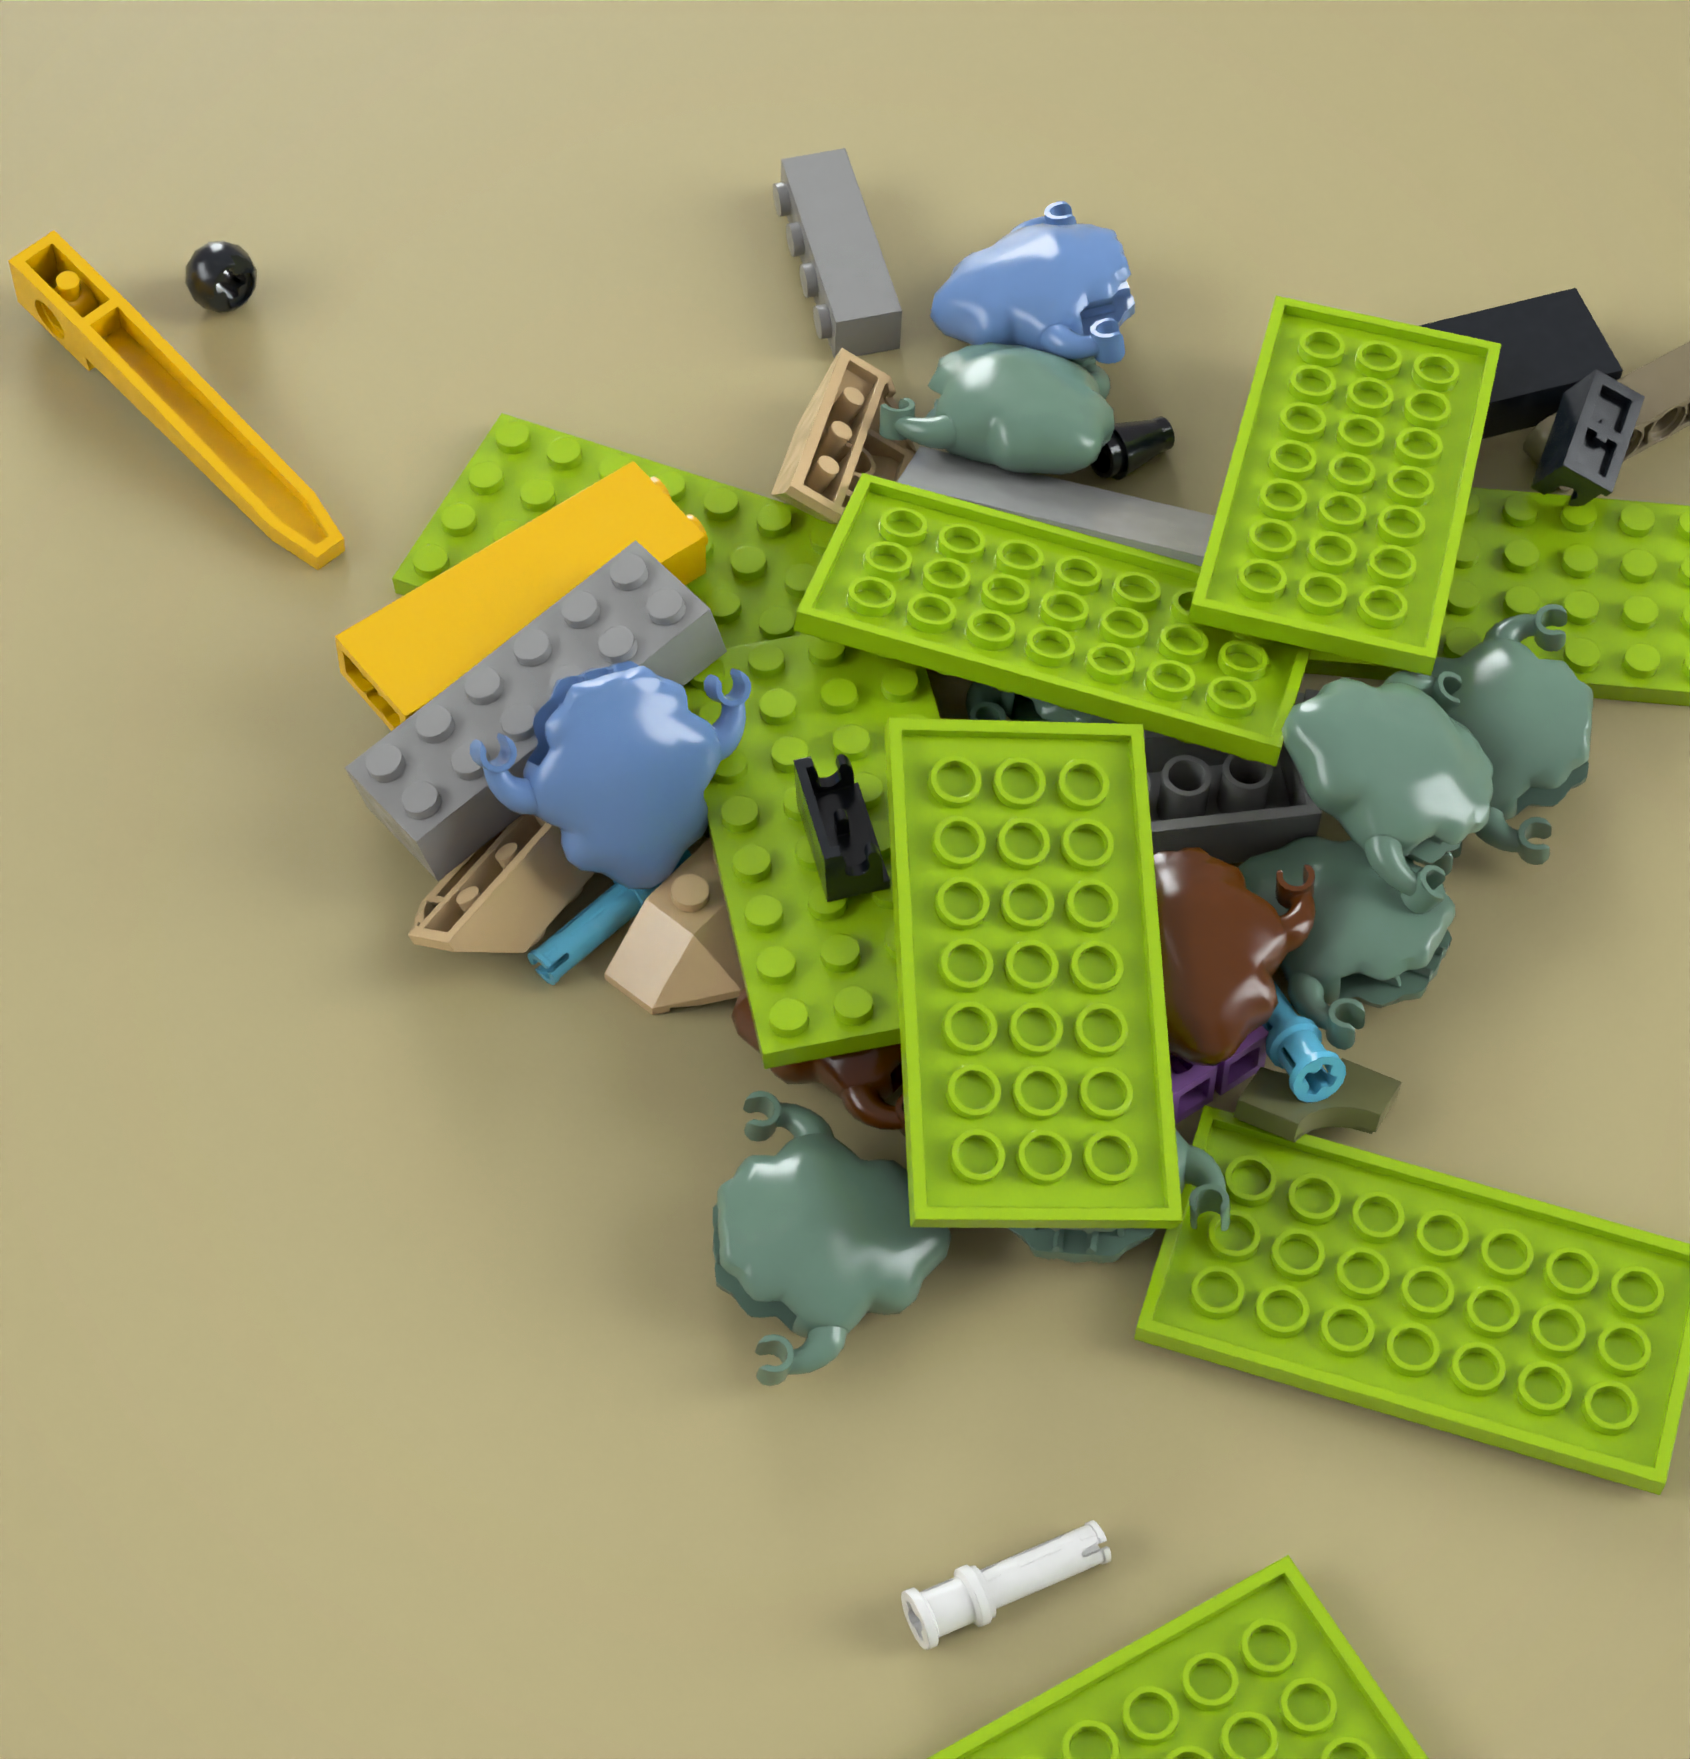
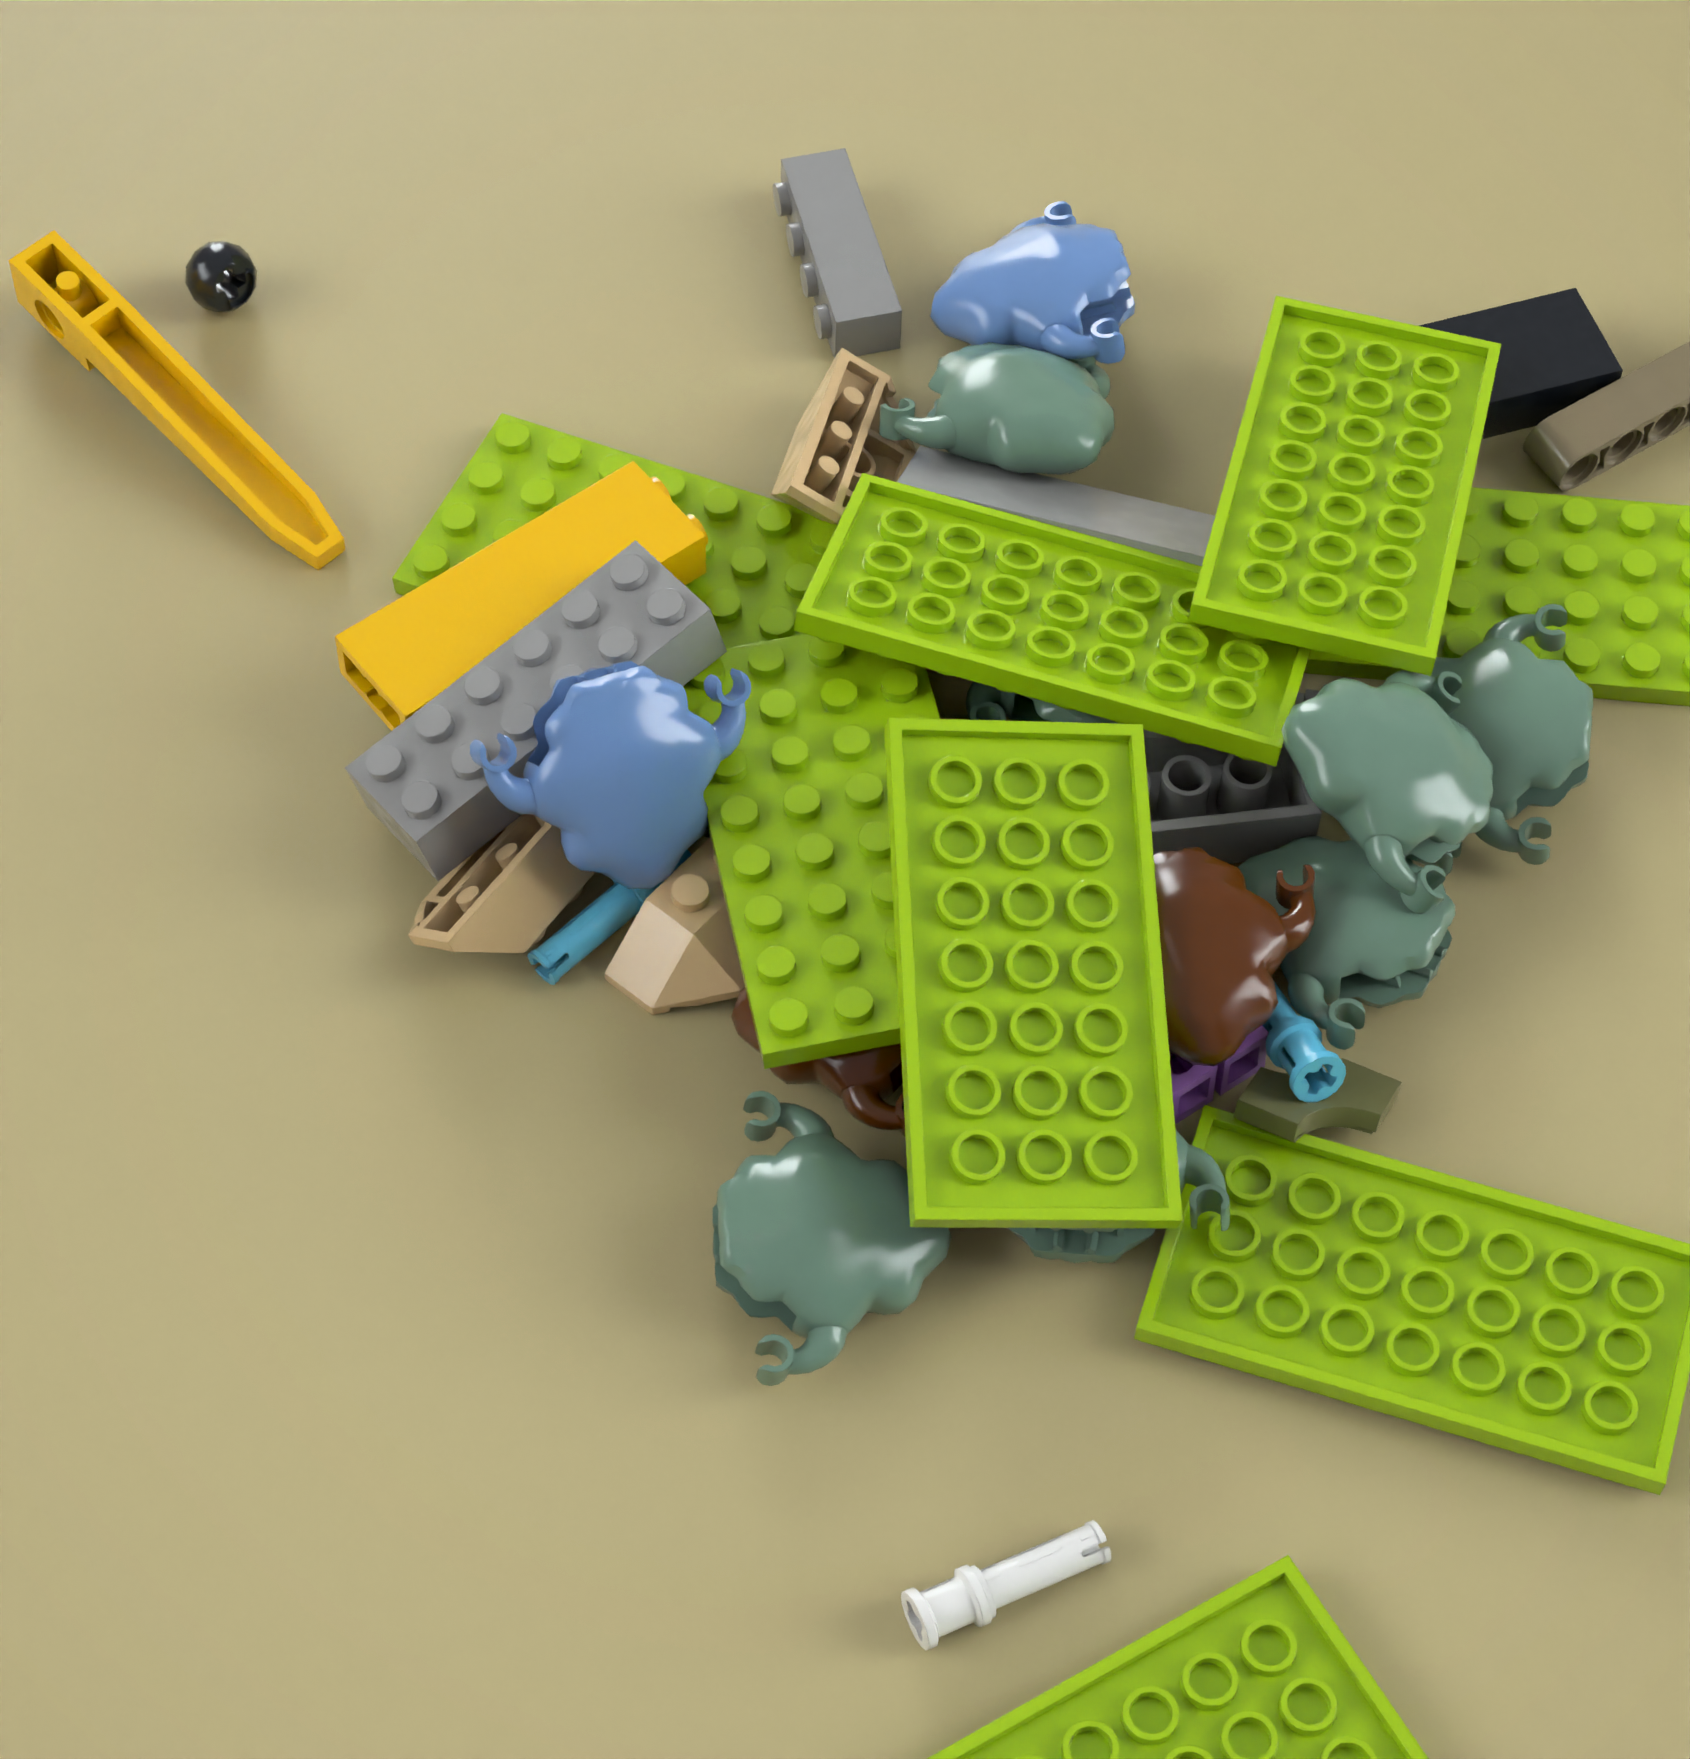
(839, 830): black hinge -> none
(1133, 446): black cone -> none
(1589, 438): black hinge -> none

